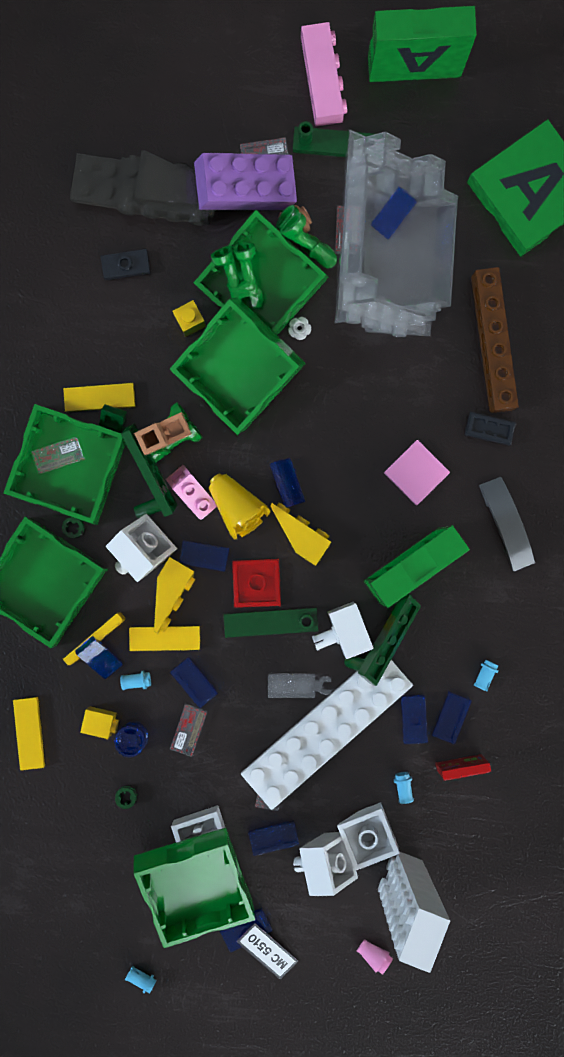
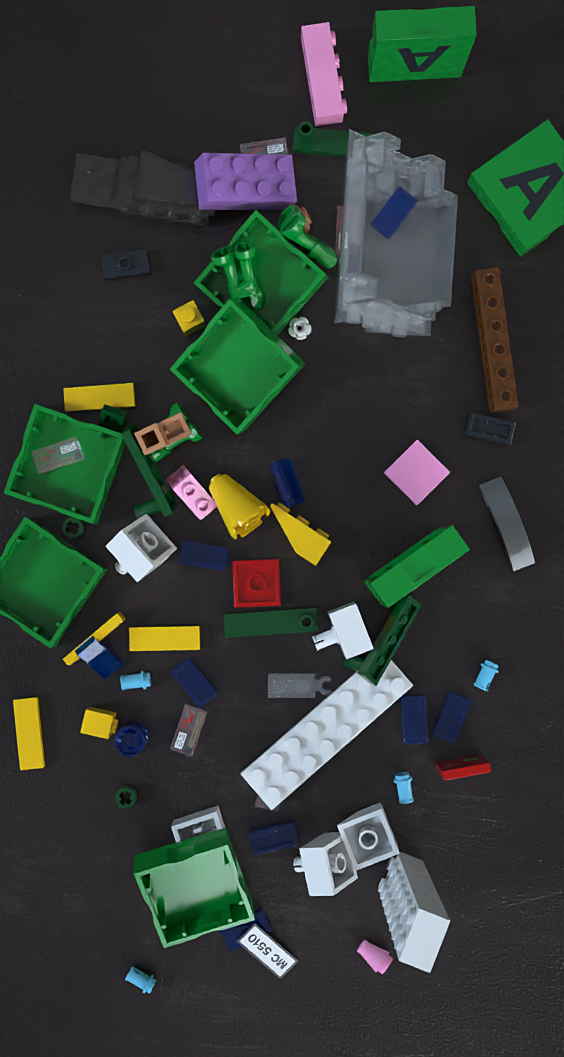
(170, 585): yellow slope -> none

